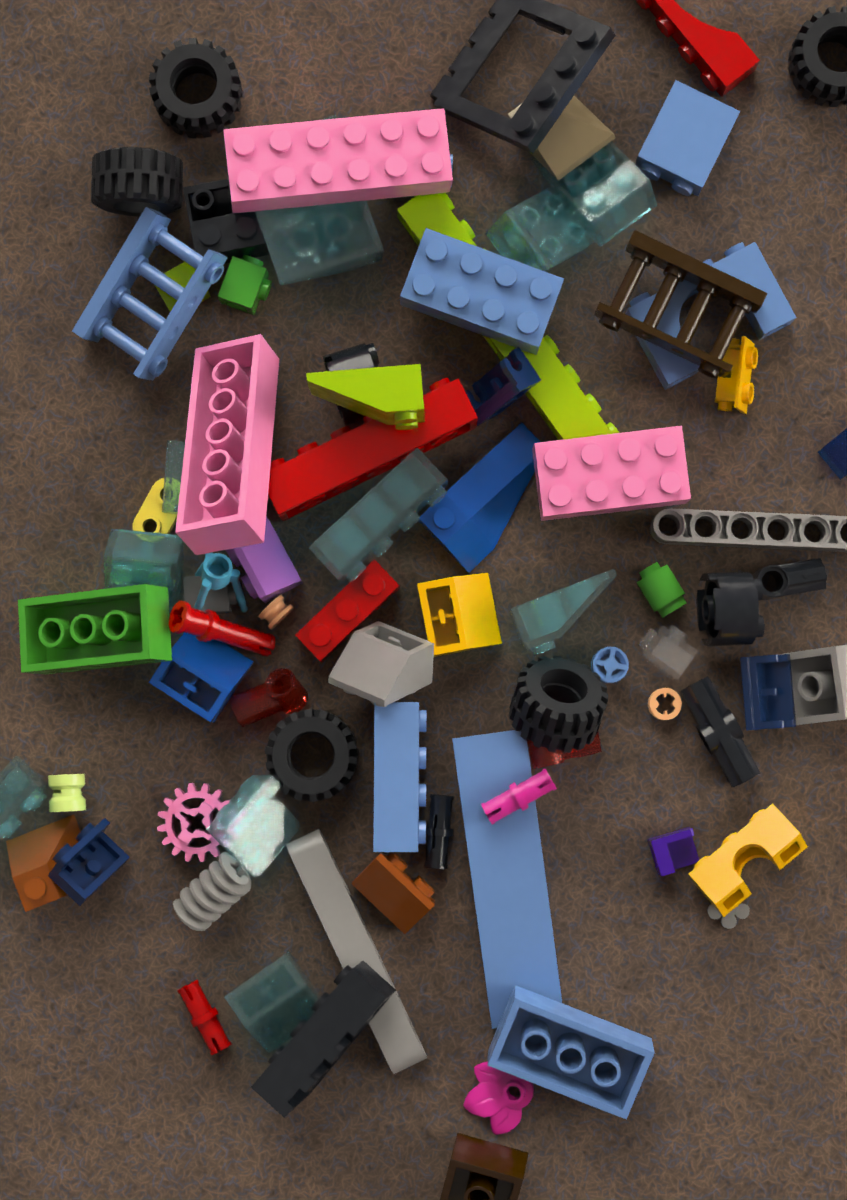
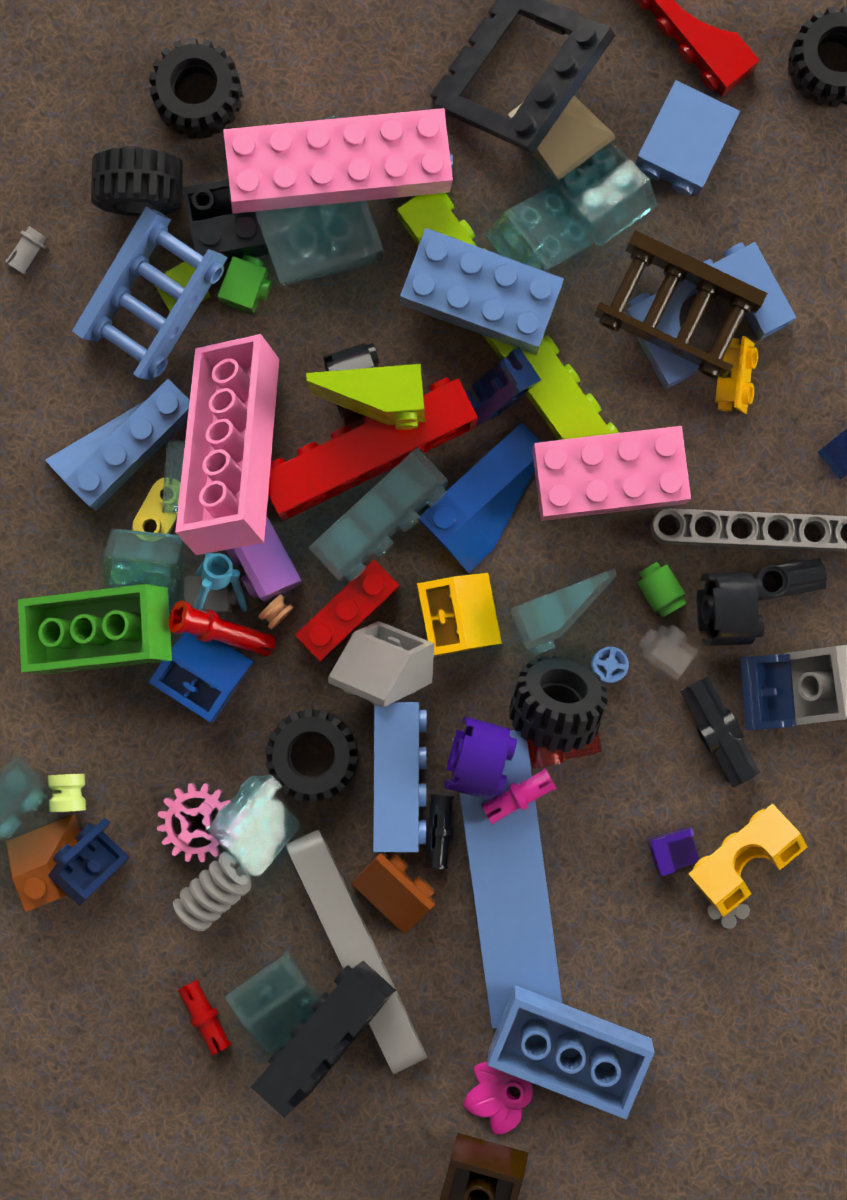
(26, 249): none -> light grey pin
(115, 451): none -> medium blue wedge
(279, 693): clear red piece -> none
(479, 759): none -> dark purple brick
(676, 703): light nougat bush -> none

